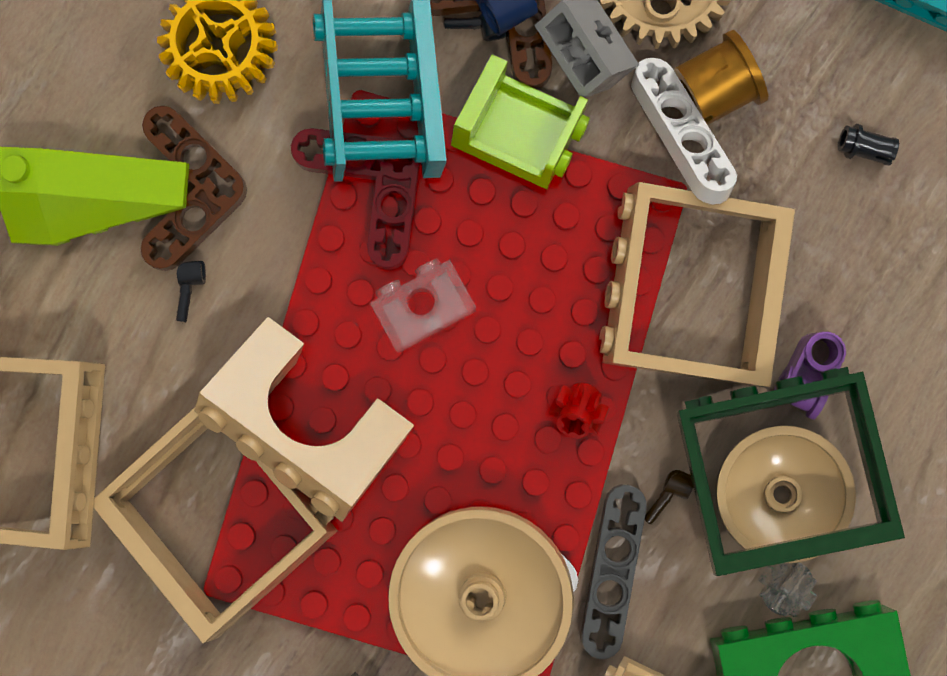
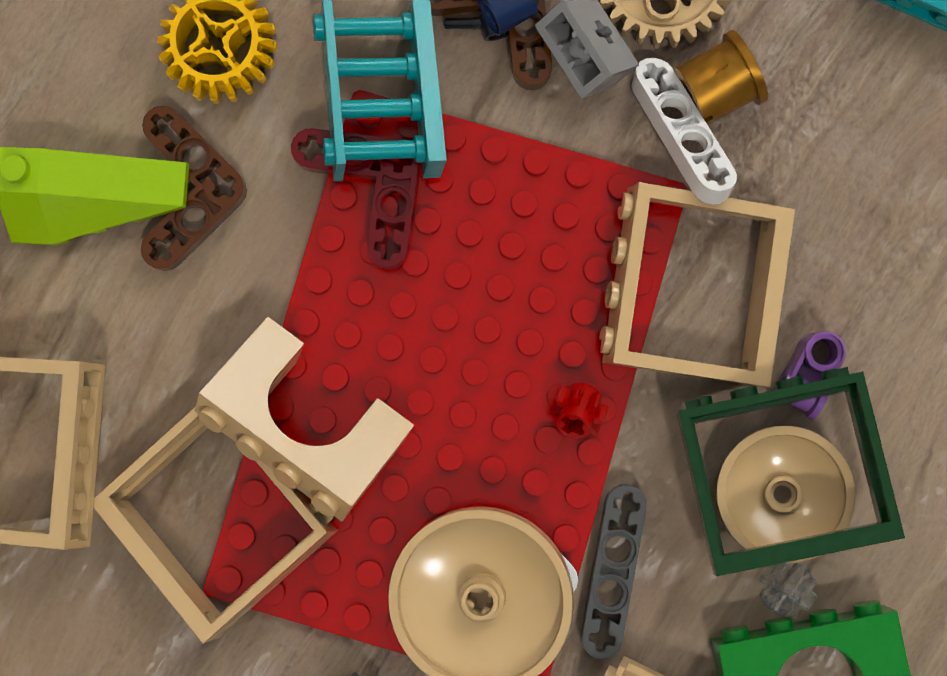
(188, 274): black hand -> none
(408, 328): clear brick -> none
(518, 126): lime panel -> none
(677, 484): dark brown hand -> none
(868, 145): black pin -> none

